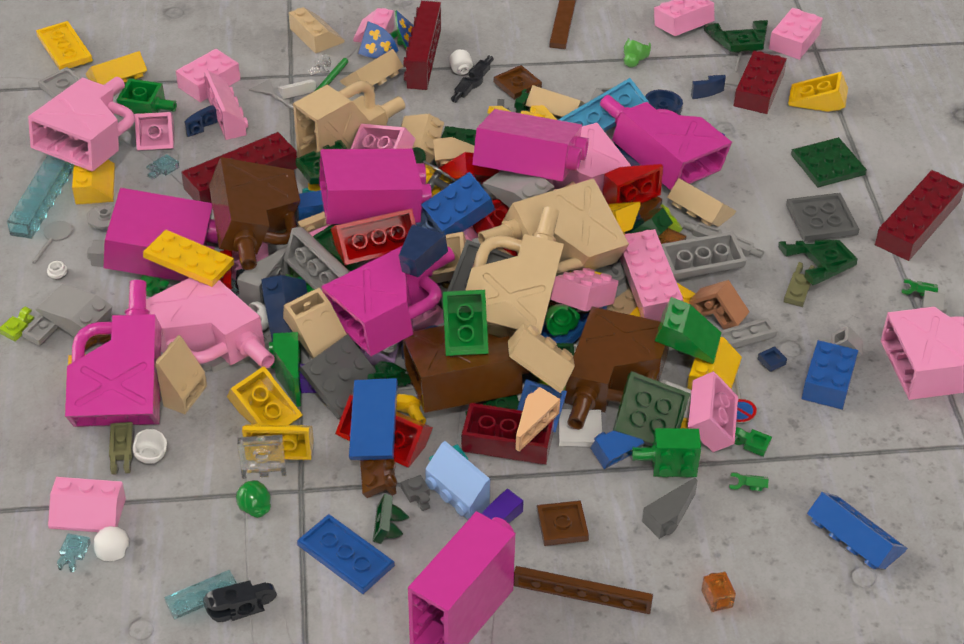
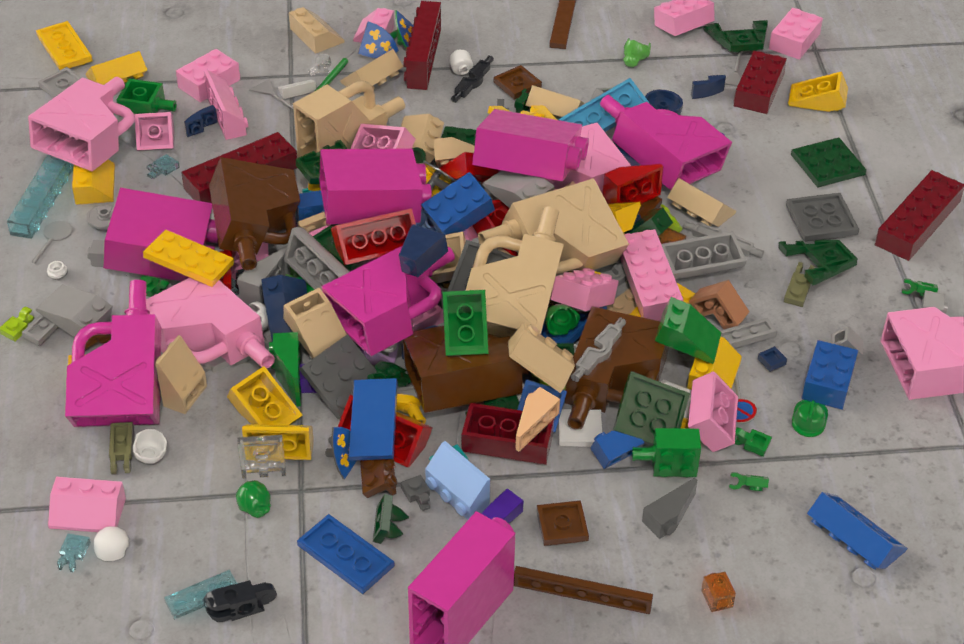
(340, 450): none -> blue shield
(593, 356): none -> light grey piece
(809, 418): none -> green piece

